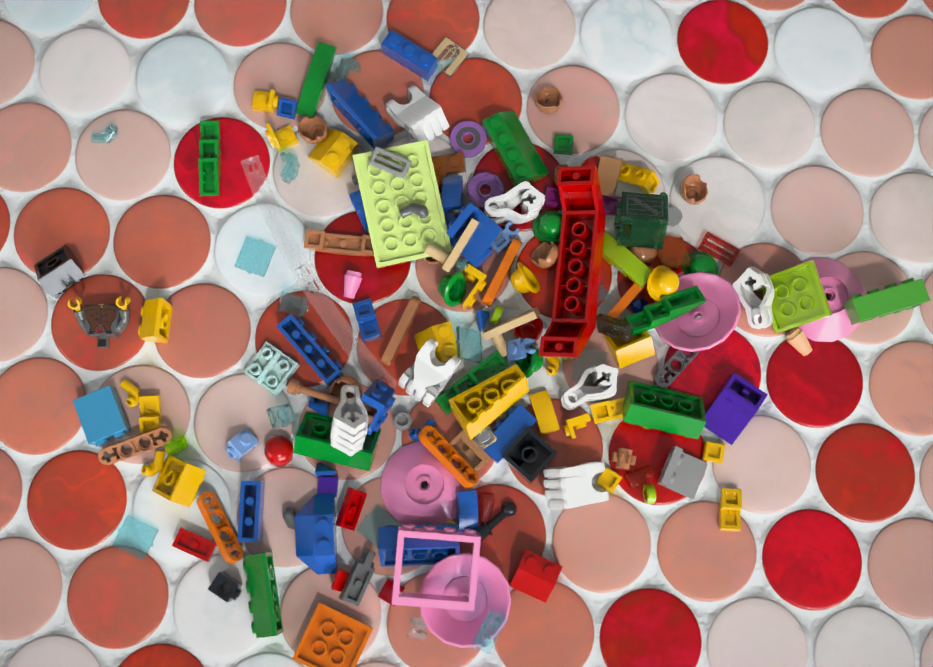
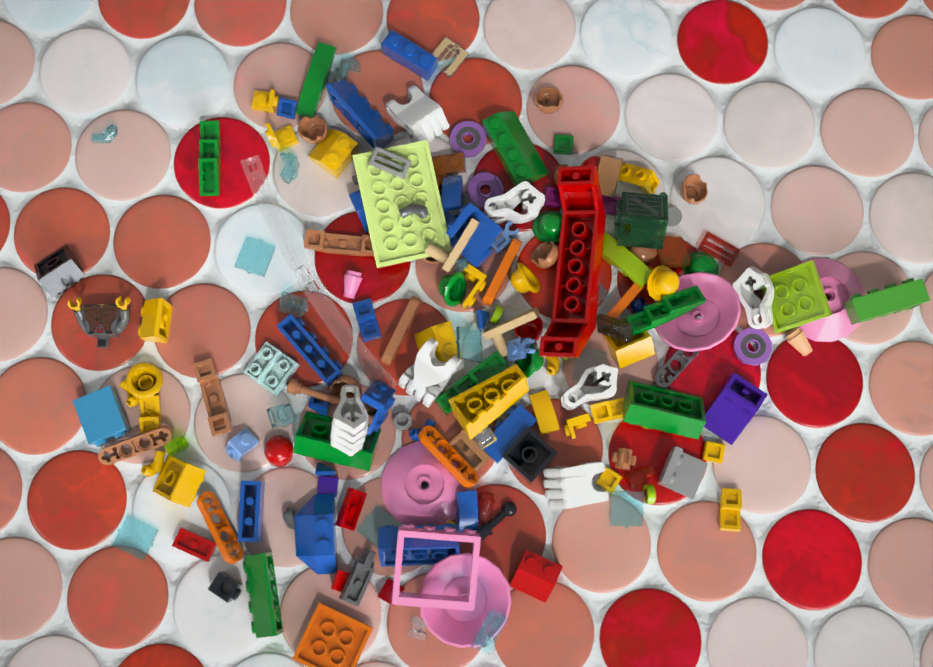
(144, 380): none -> yellow hat
(213, 397): none -> nougat slope
(626, 508): none -> clear light blue piece
(763, 344): none -> medium lavender tile

